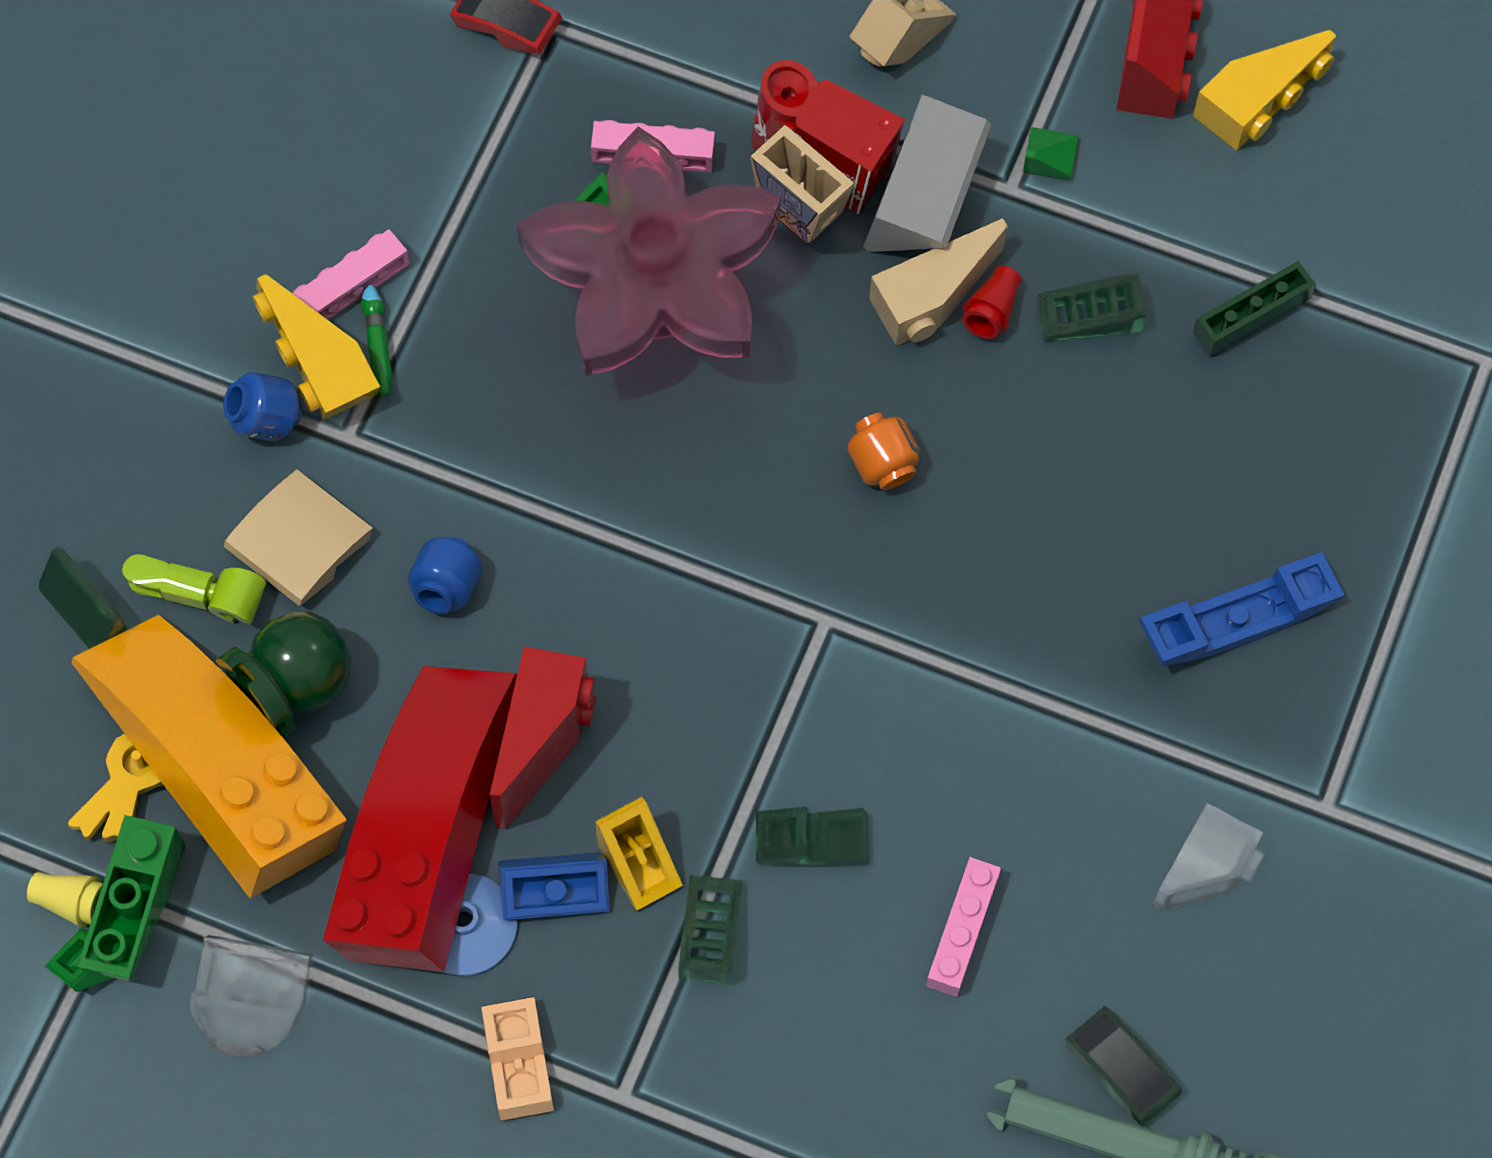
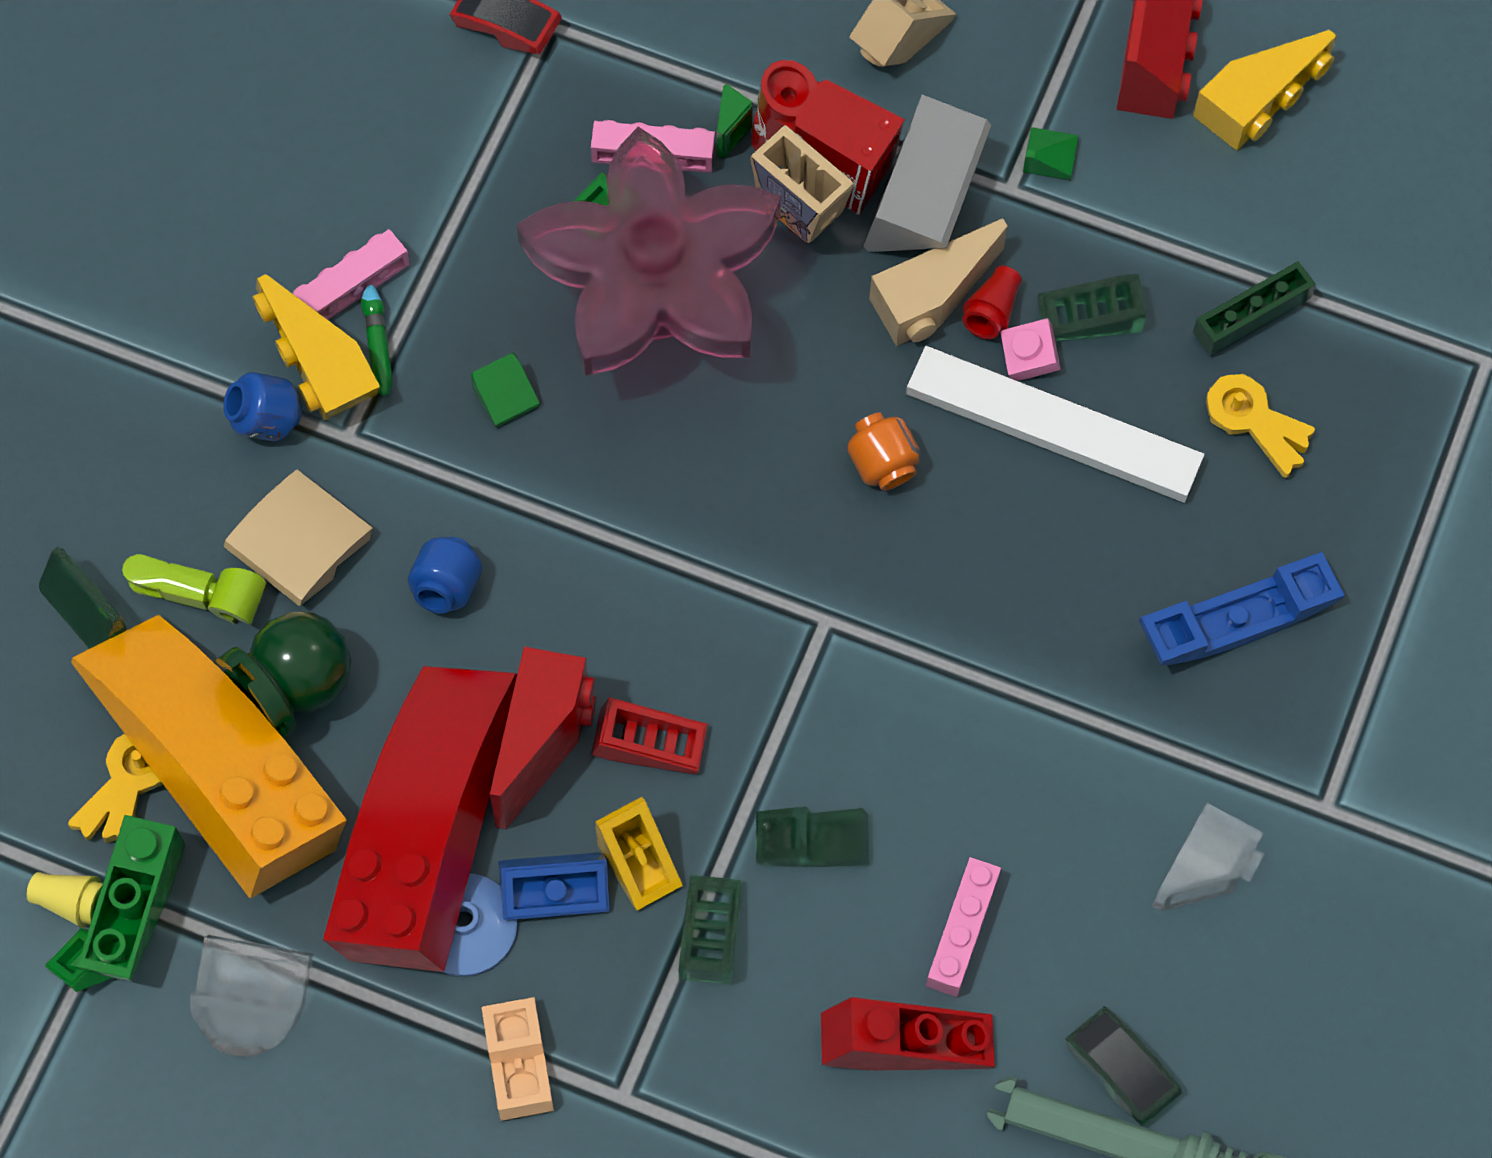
(504, 390): none -> green slope
(626, 751): none -> red slope
(734, 120): none -> green slope
(904, 1037): none -> red slope
(1030, 350): none -> bright pink plate
(1055, 424): none -> white tile
(1241, 406): none -> yellow piece

